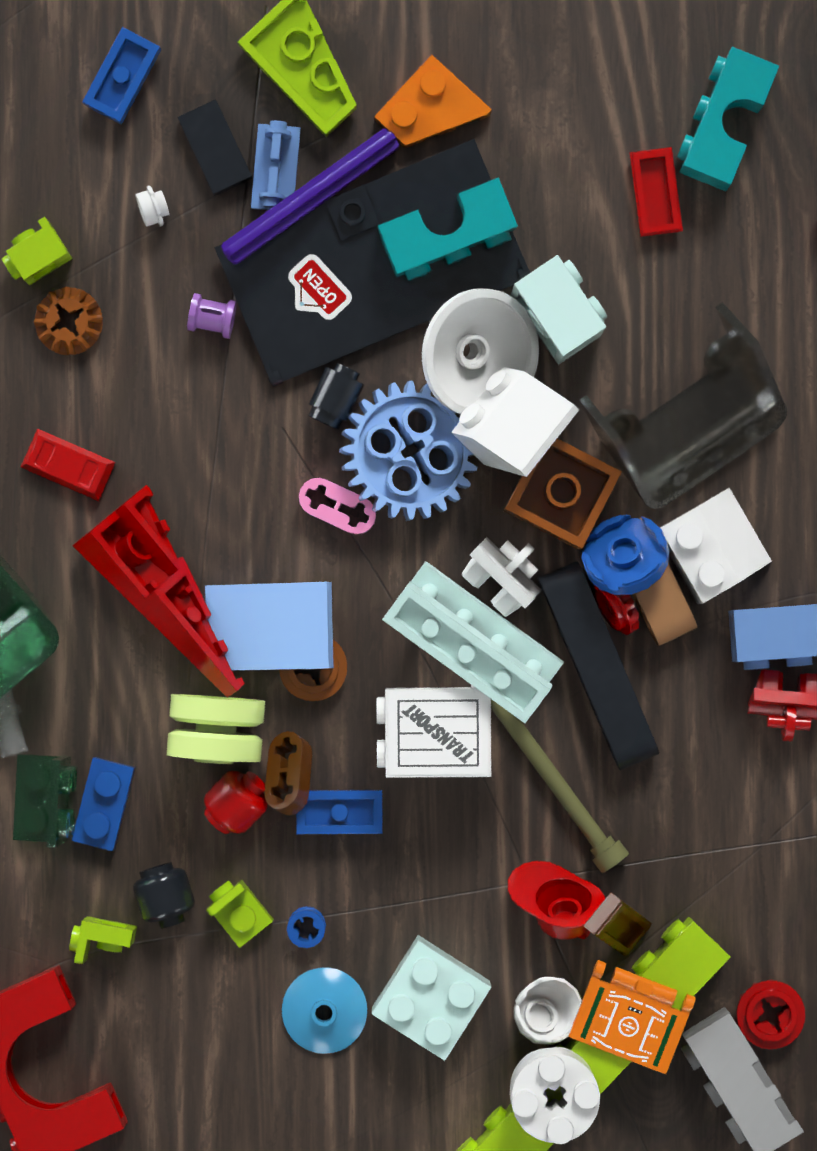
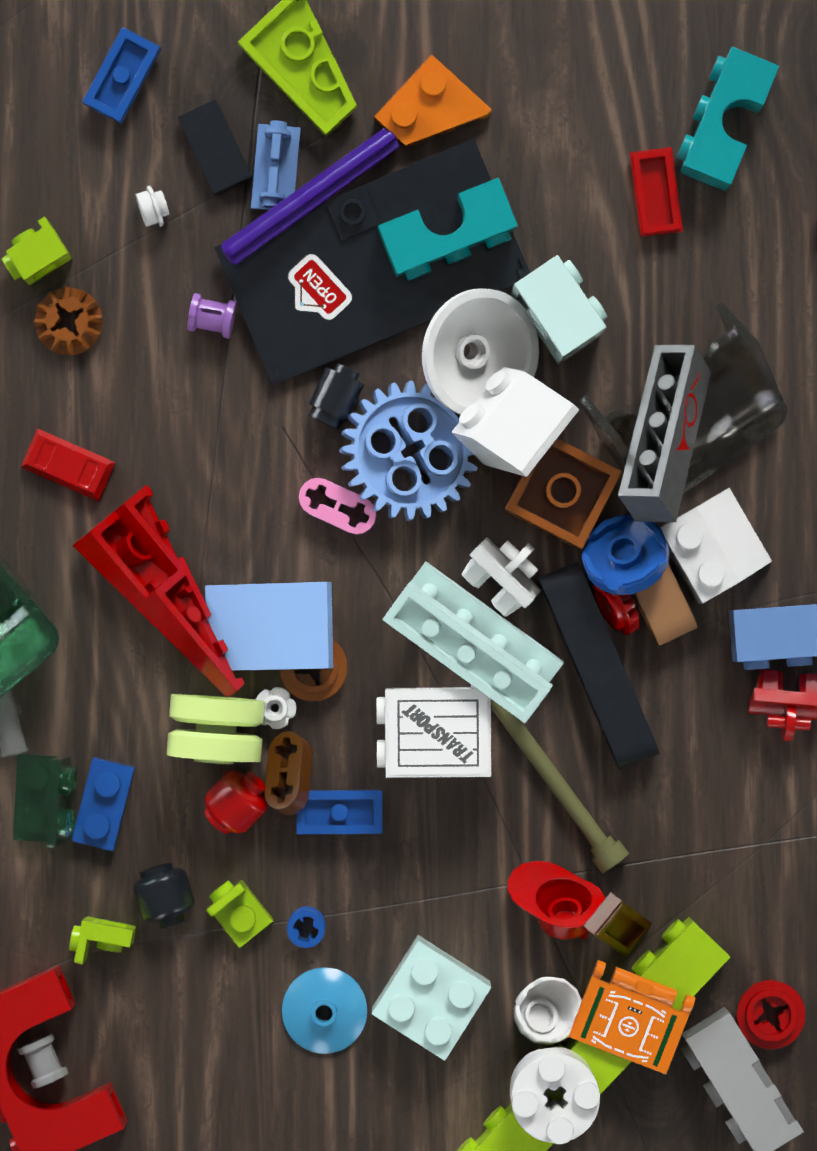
(42, 1061): none -> light grey bush
(286, 705): none -> white plate
(665, 433): none -> dark grey brick

